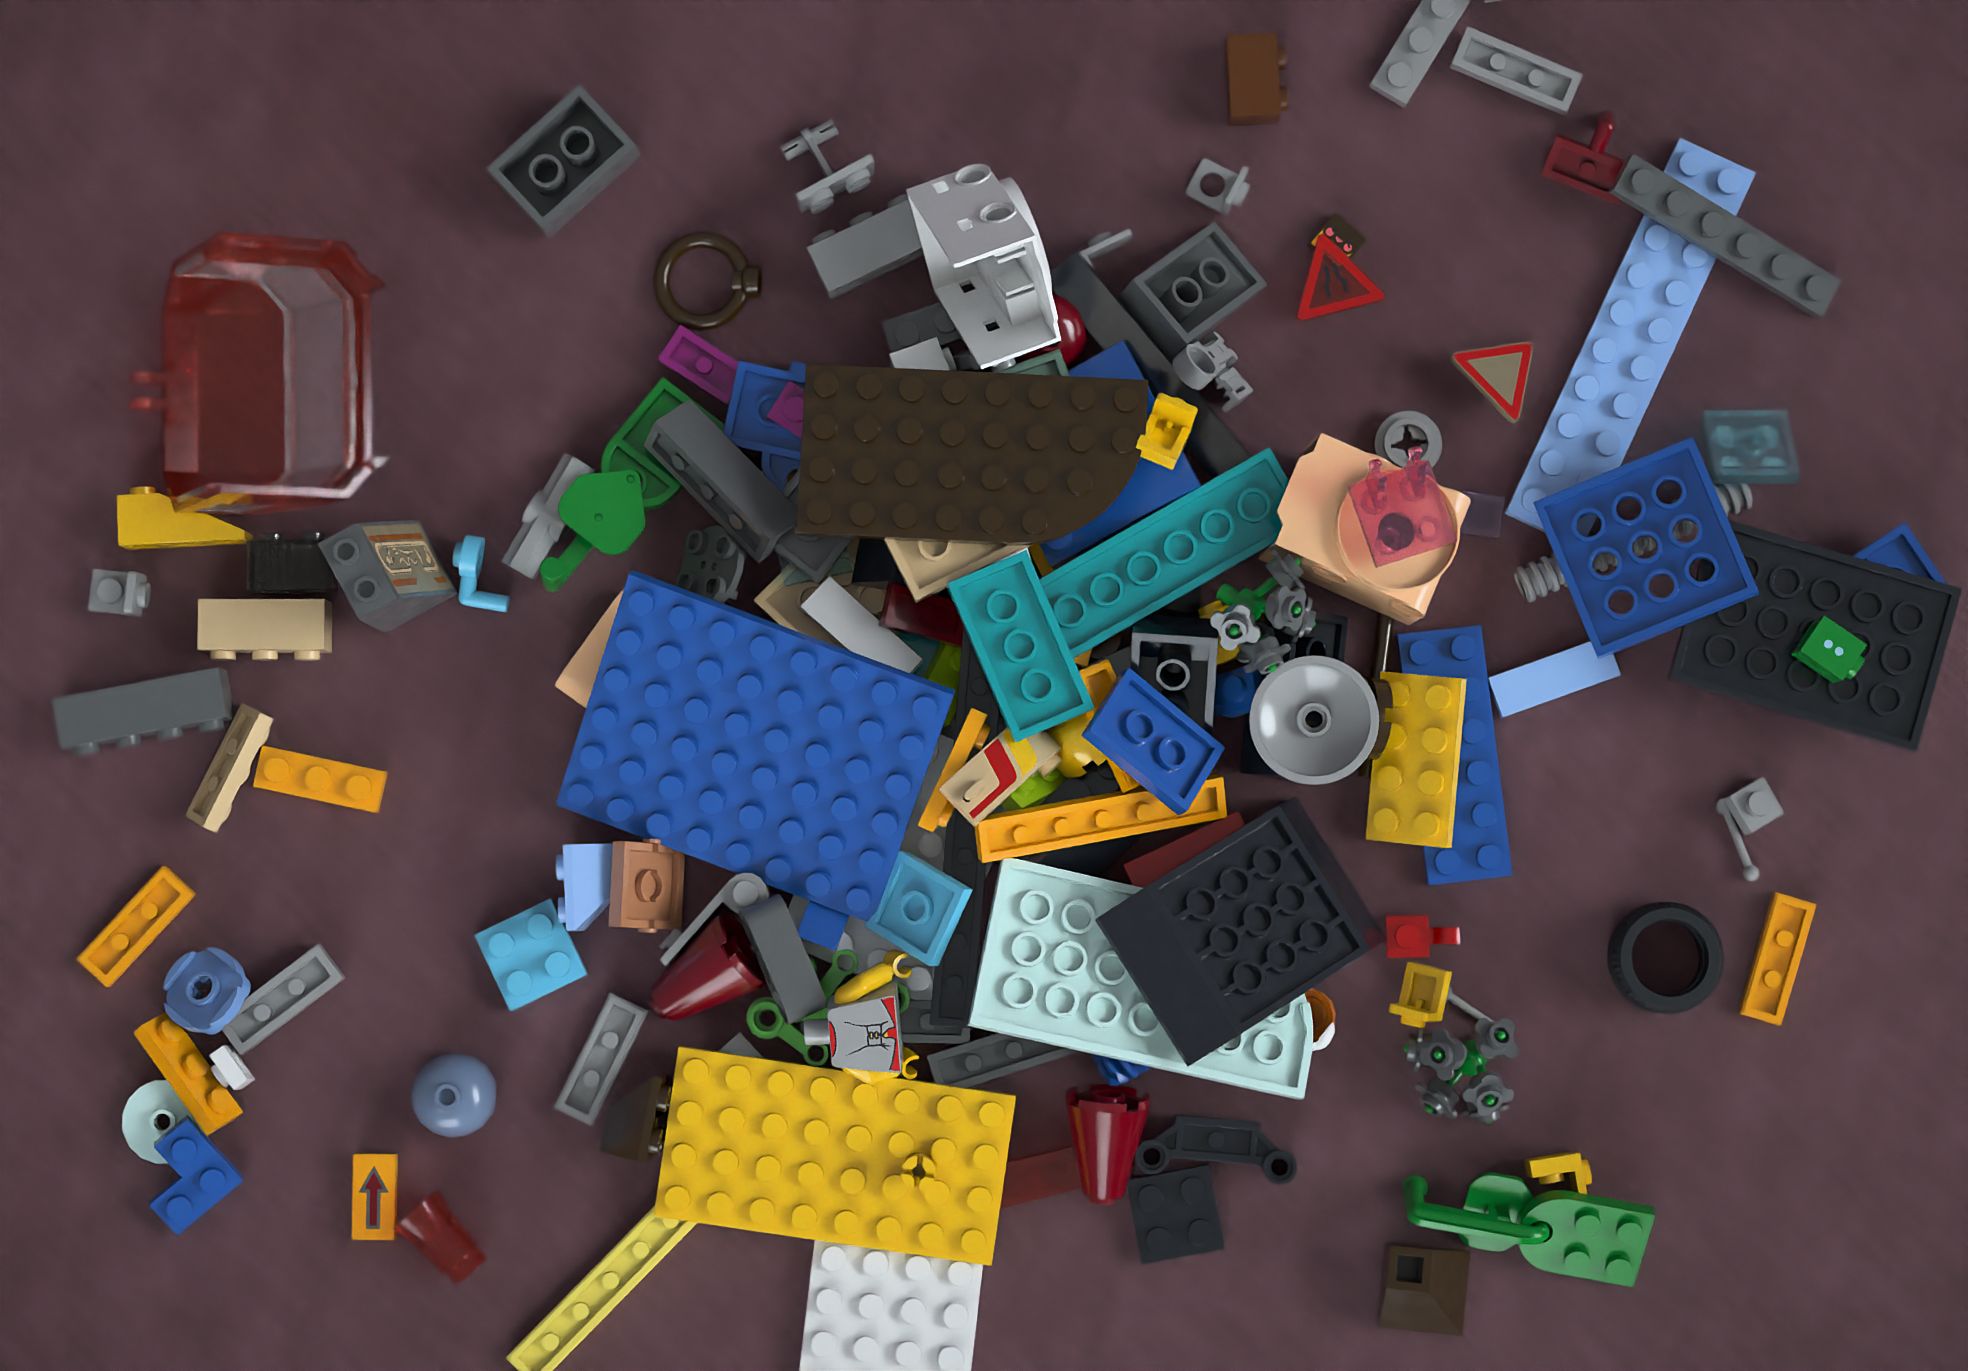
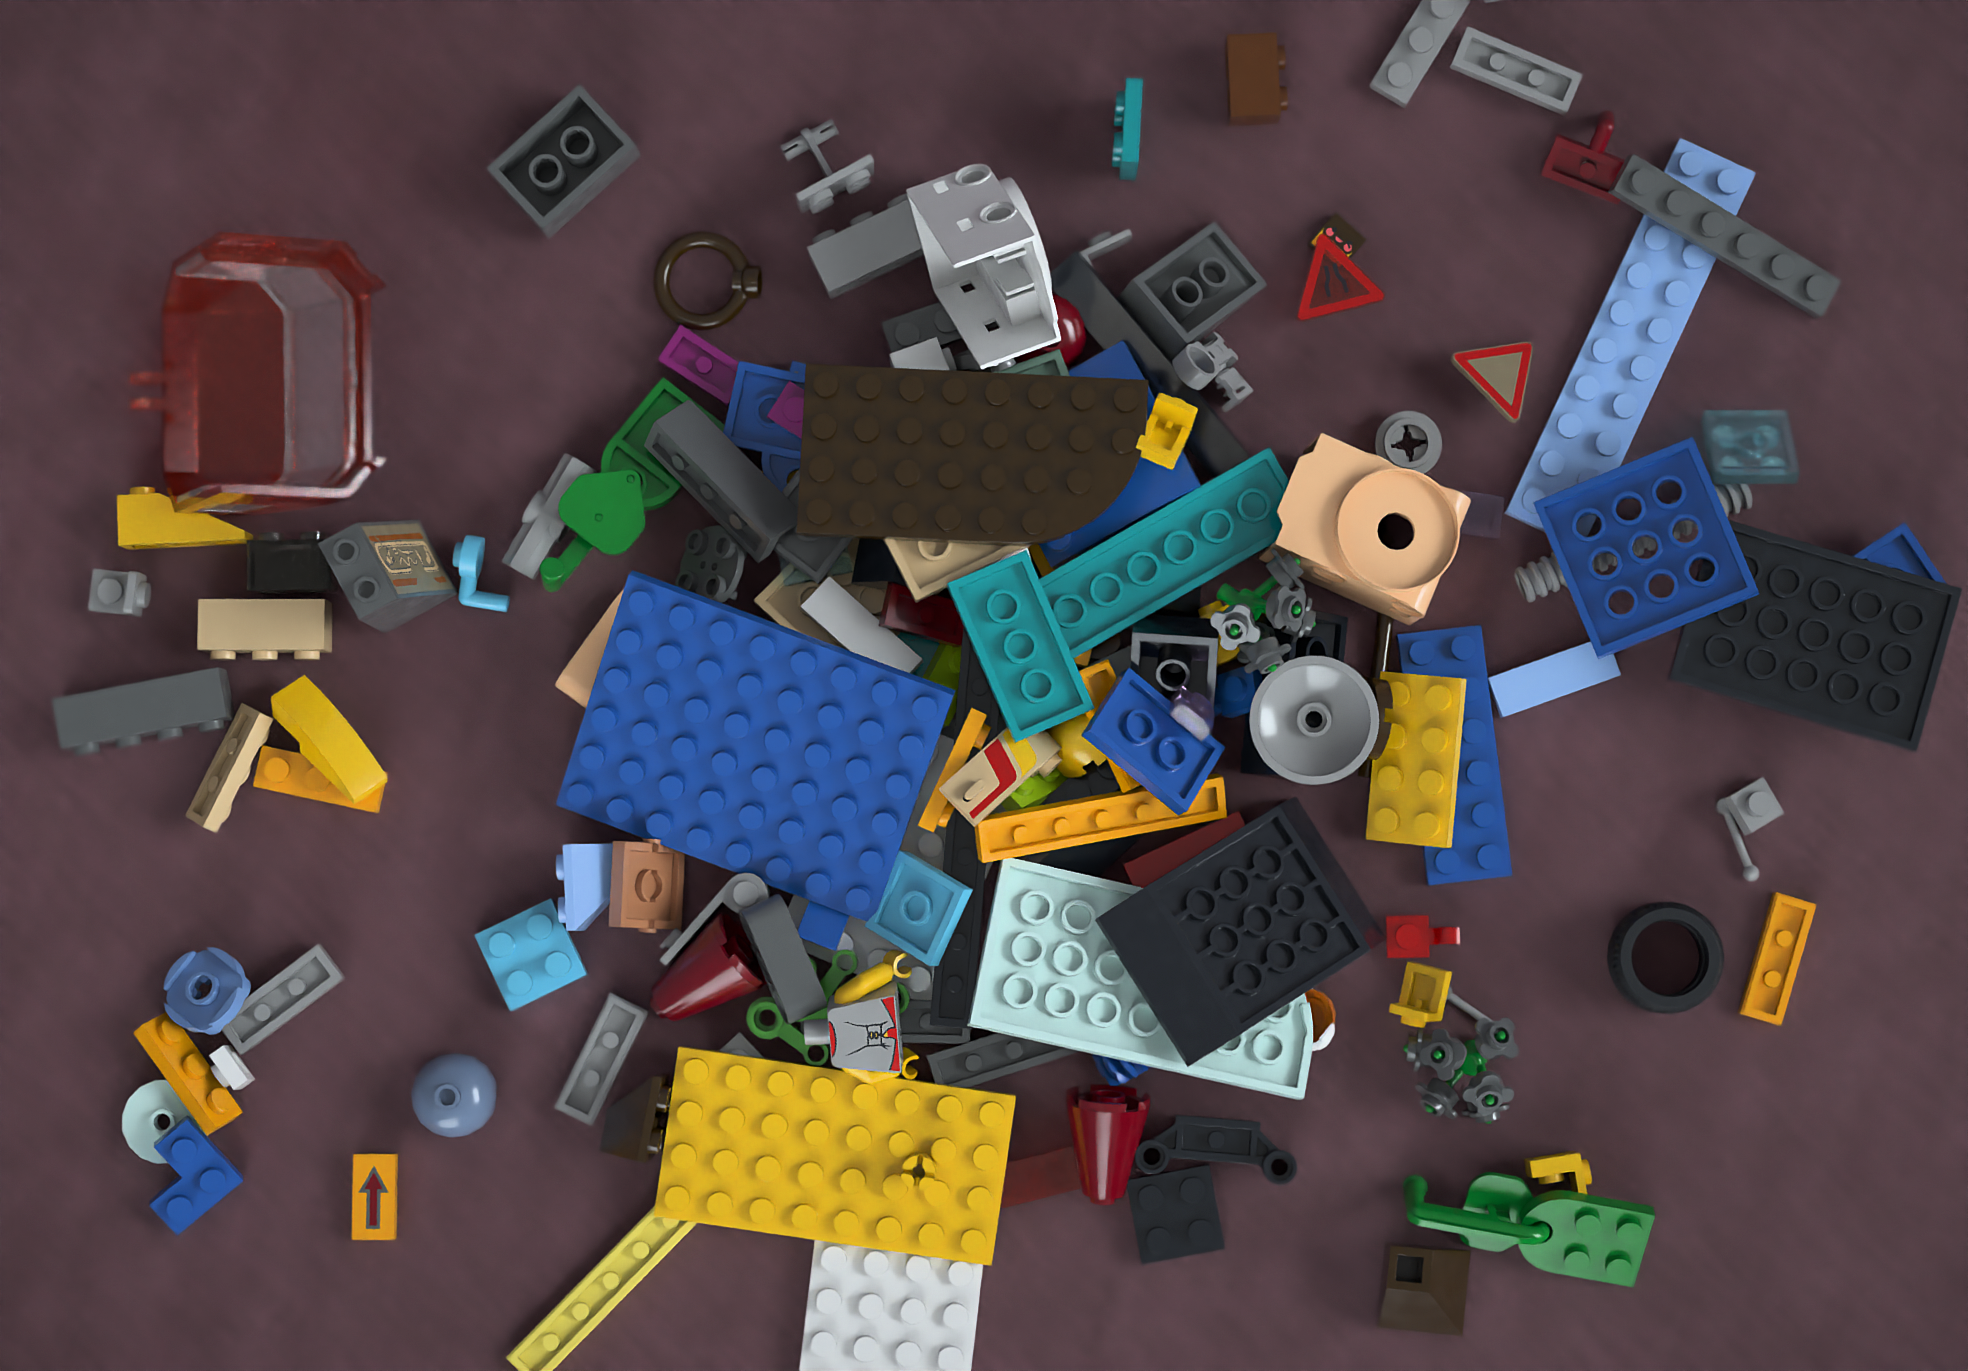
(136, 926): light orange tile -> none
(327, 739): none -> yellow slope
(441, 1238): clear red plant -> none
(1128, 115): none -> teal plate
(1192, 712): none -> clear purple plate
(1234, 189): light grey bracket -> none
(1401, 511): clear pink plate -> none
(1830, 650): green brick -> none

